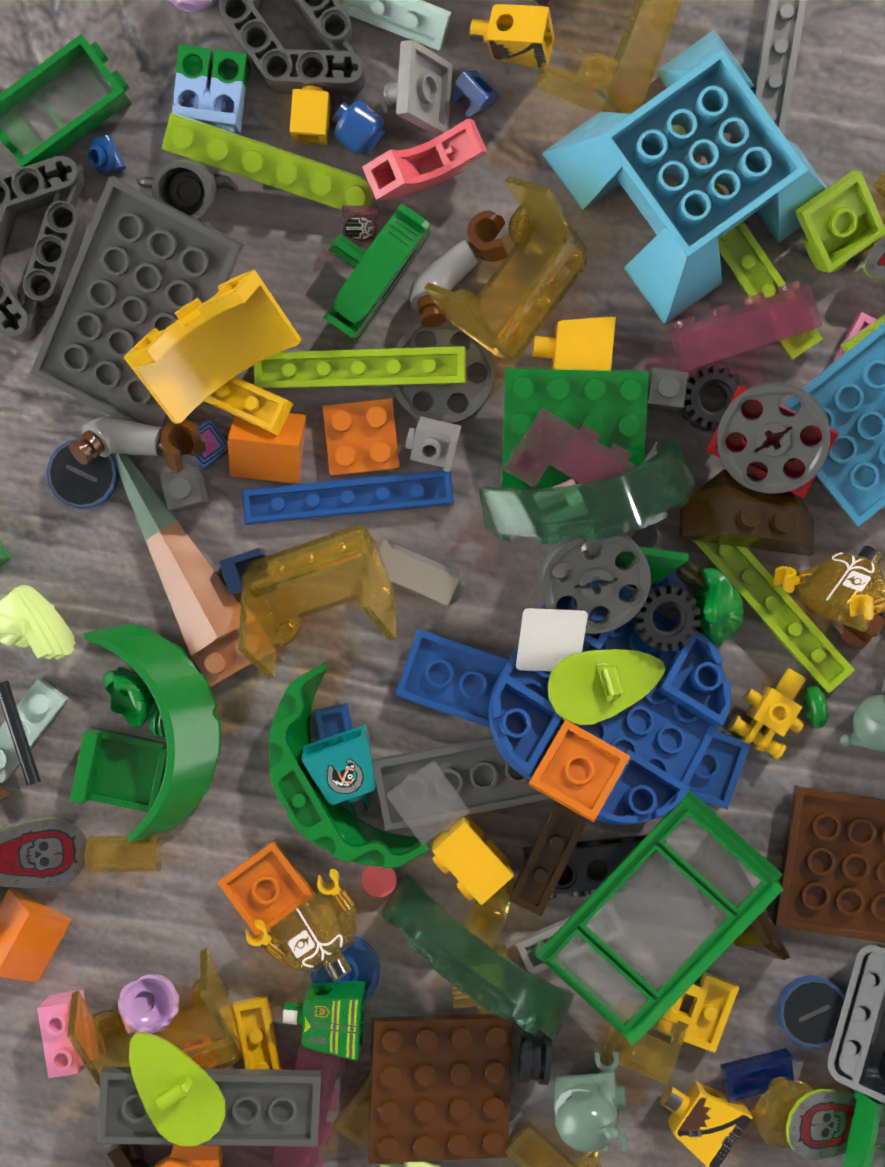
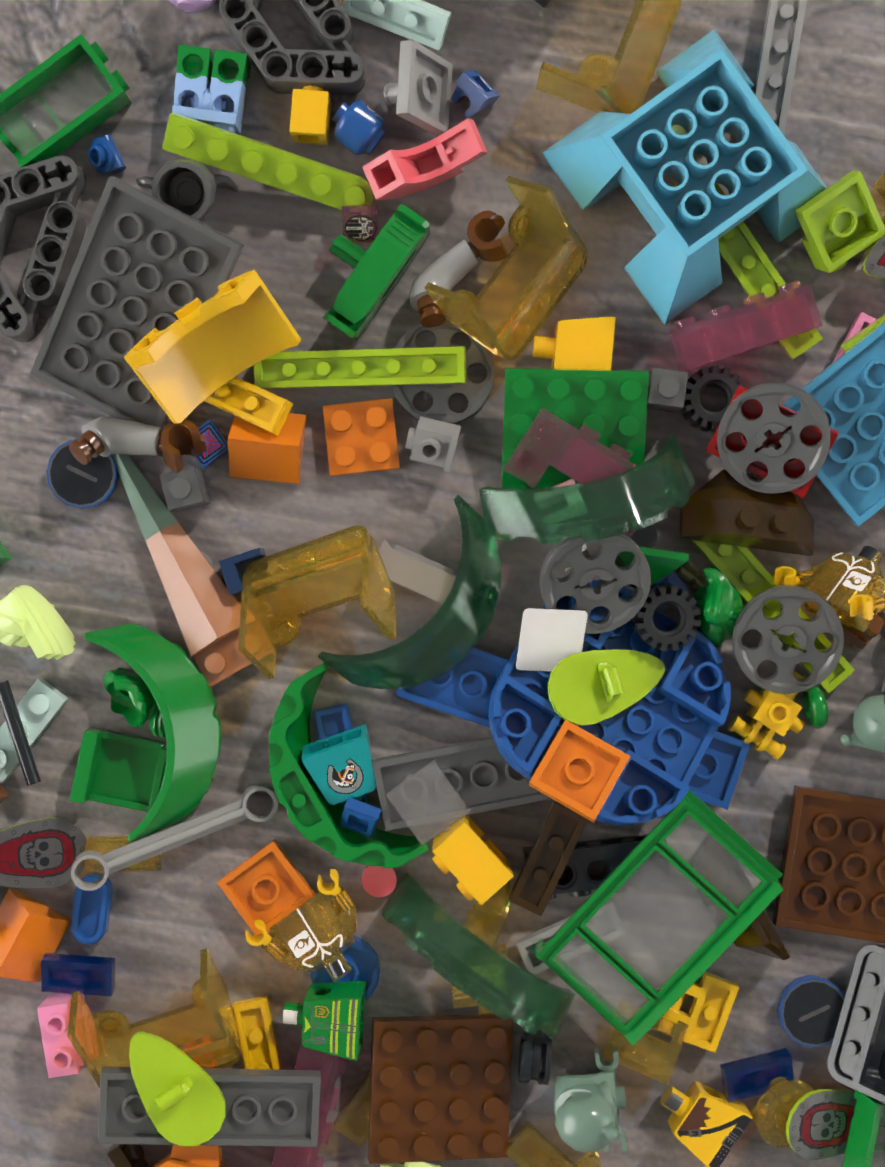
(78, 973): none -> clear blue plate
(91, 911): none -> blue tile
(148, 1004): lavender hair -> none
(173, 837): none -> light grey piece
(347, 497): blue tile -> none
(360, 817): none -> blue tile
(453, 628): none -> clear green windscreen
(516, 34): yellow torso -> none
(785, 623): none -> dark grey wedge

